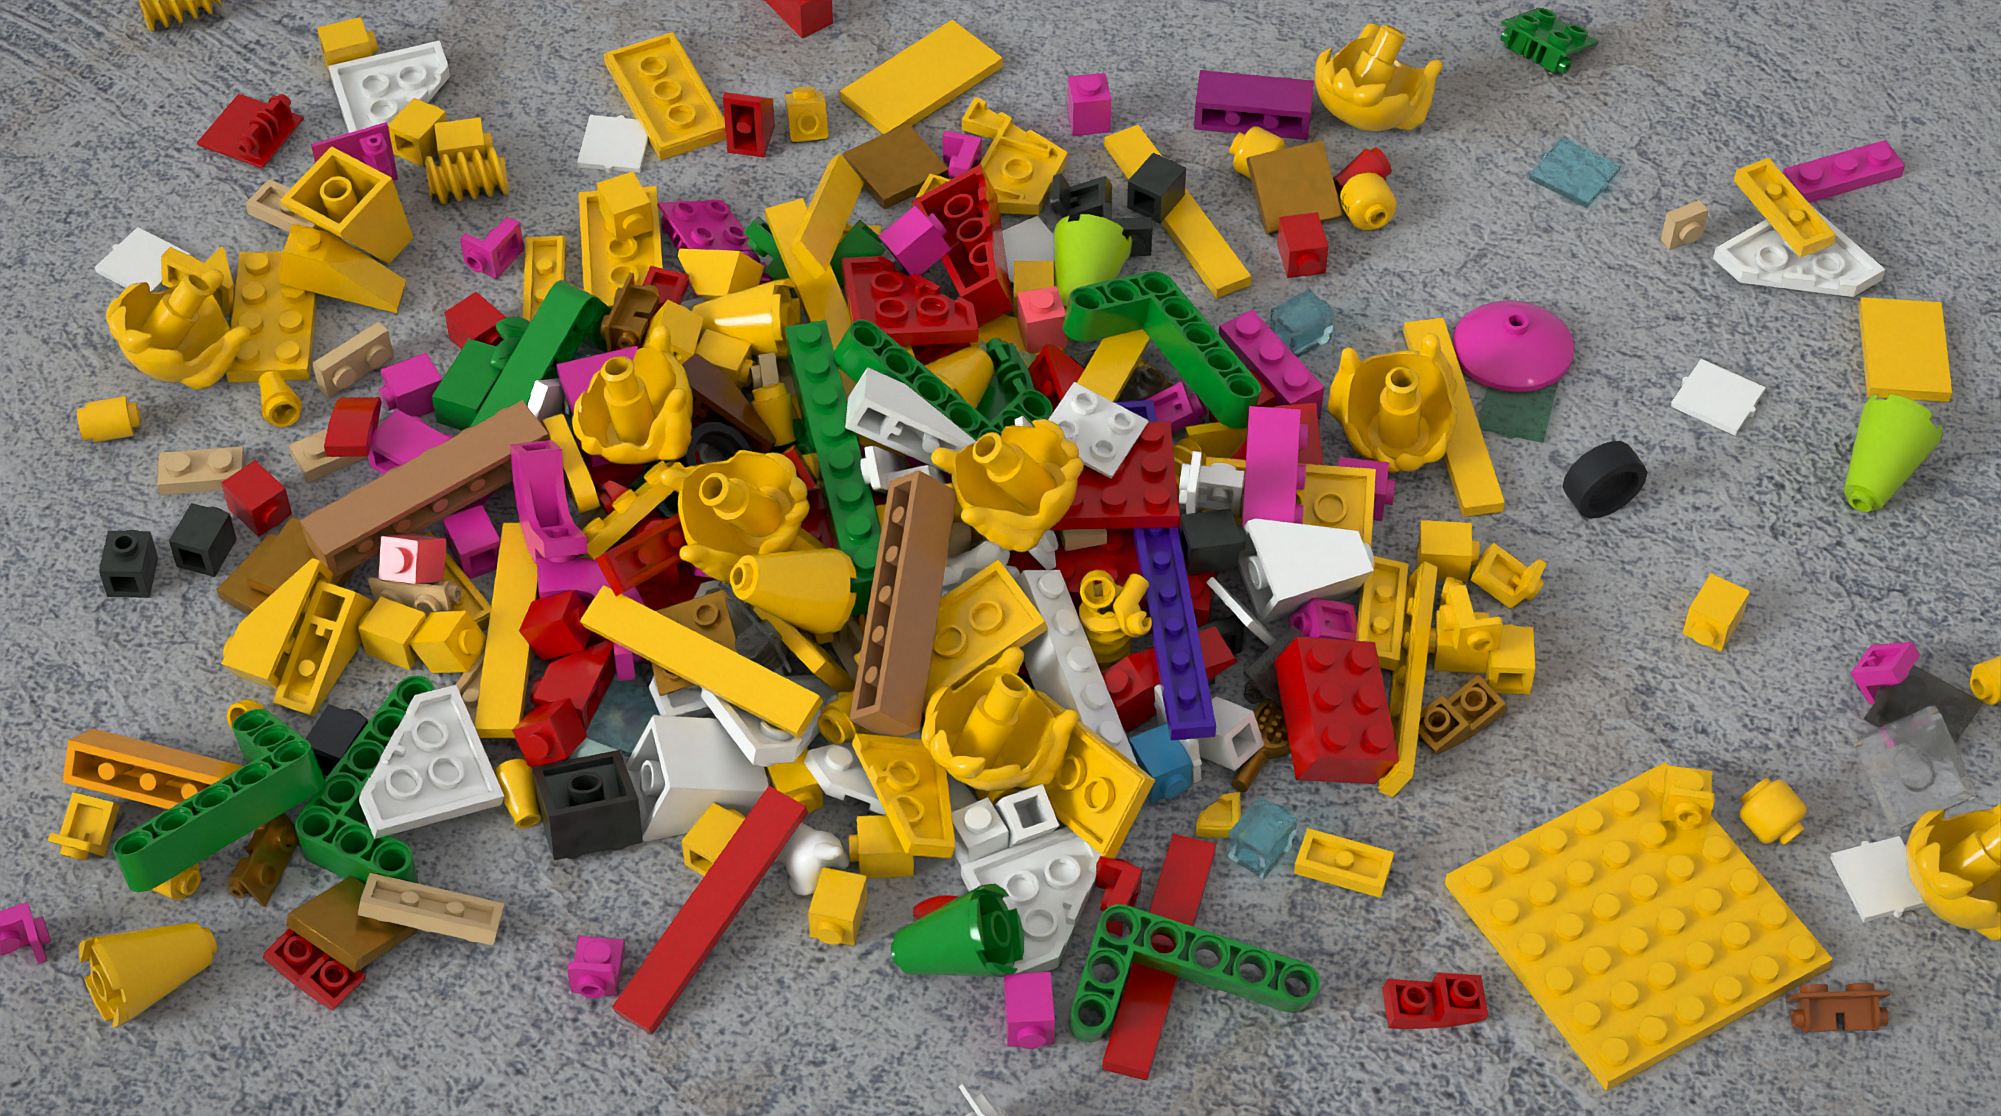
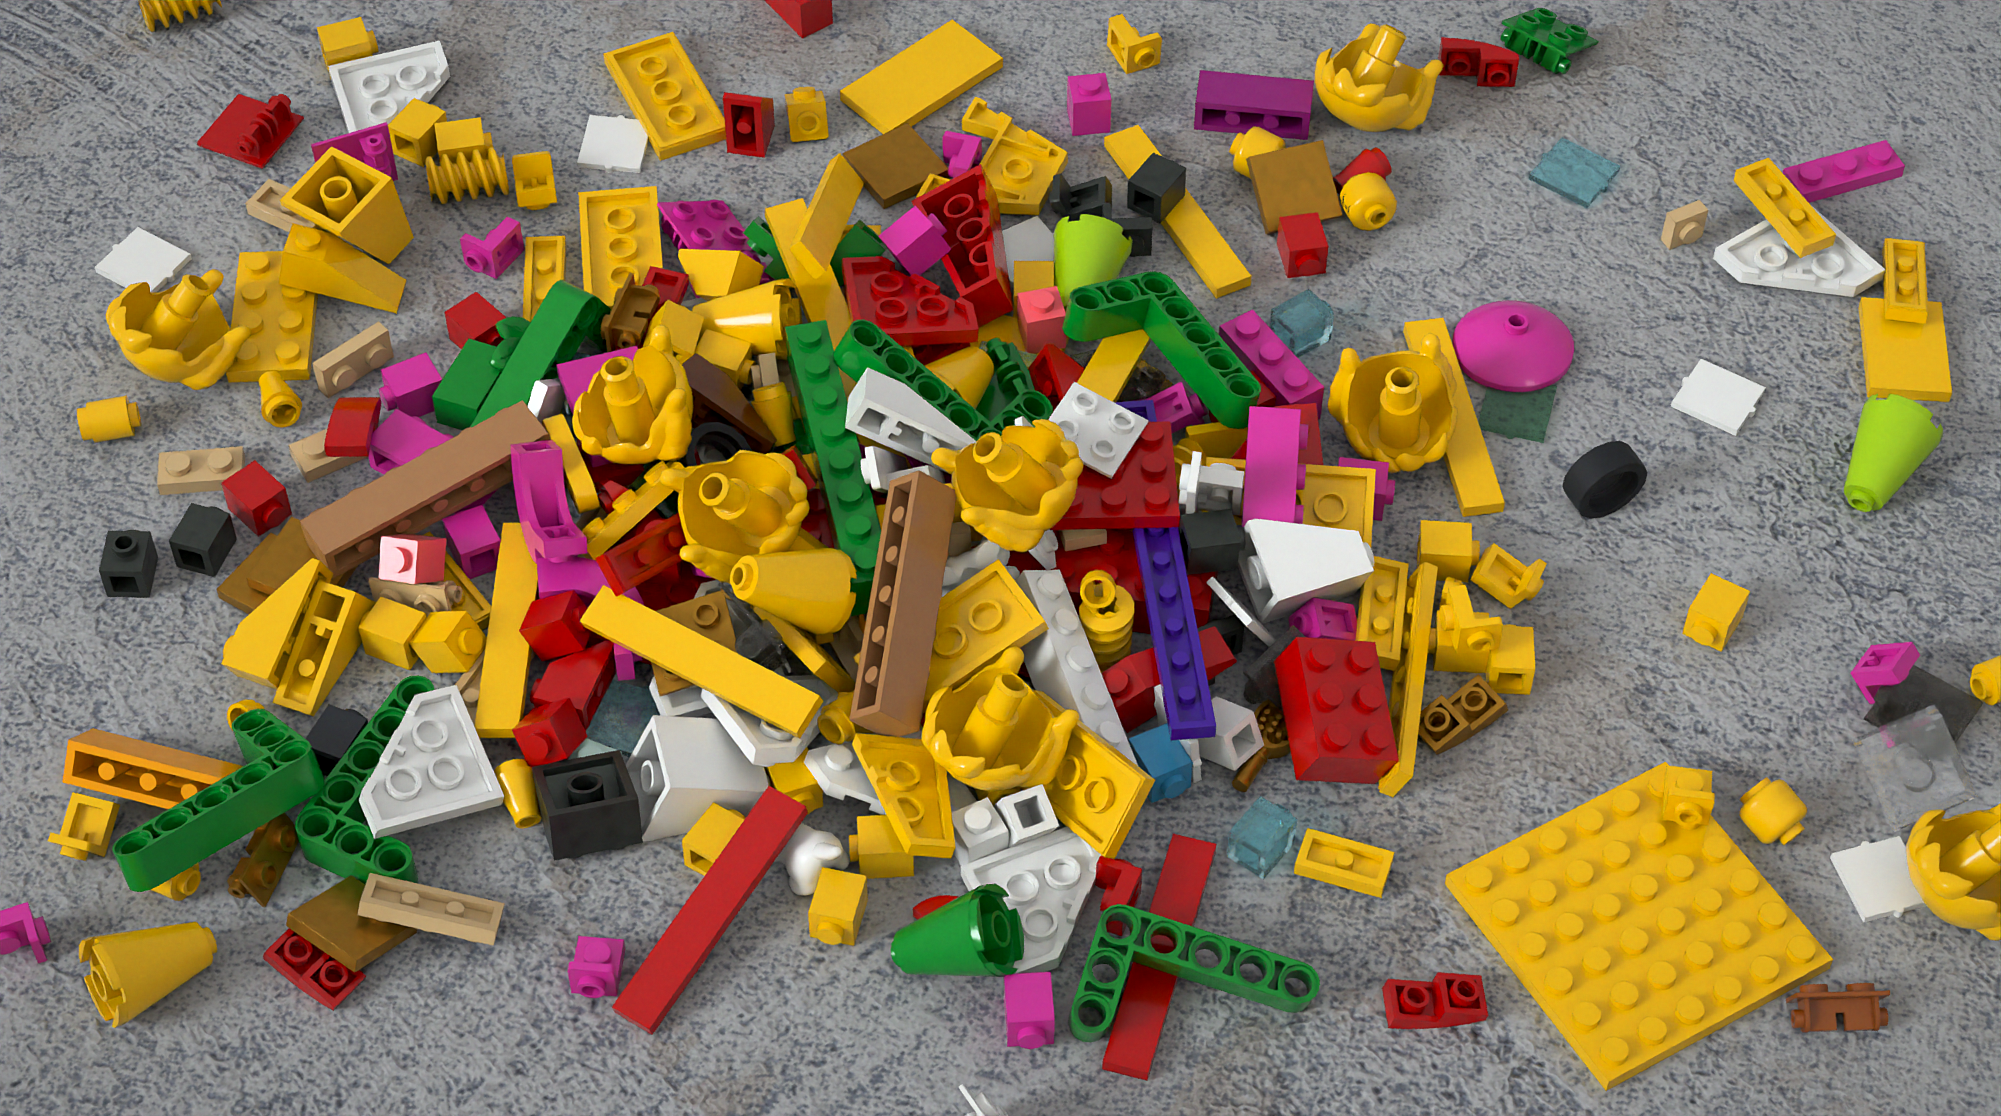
(176, 264): yellow slope -> none
(534, 180): none -> yellow bracket
(625, 206): yellow brick -> none
(1127, 607): yellow arm -> none
(1129, 48): none -> yellow bracket
(1219, 817): yellow tile -> none
(1488, 62): none -> red slope
(1905, 280): none -> yellow tile

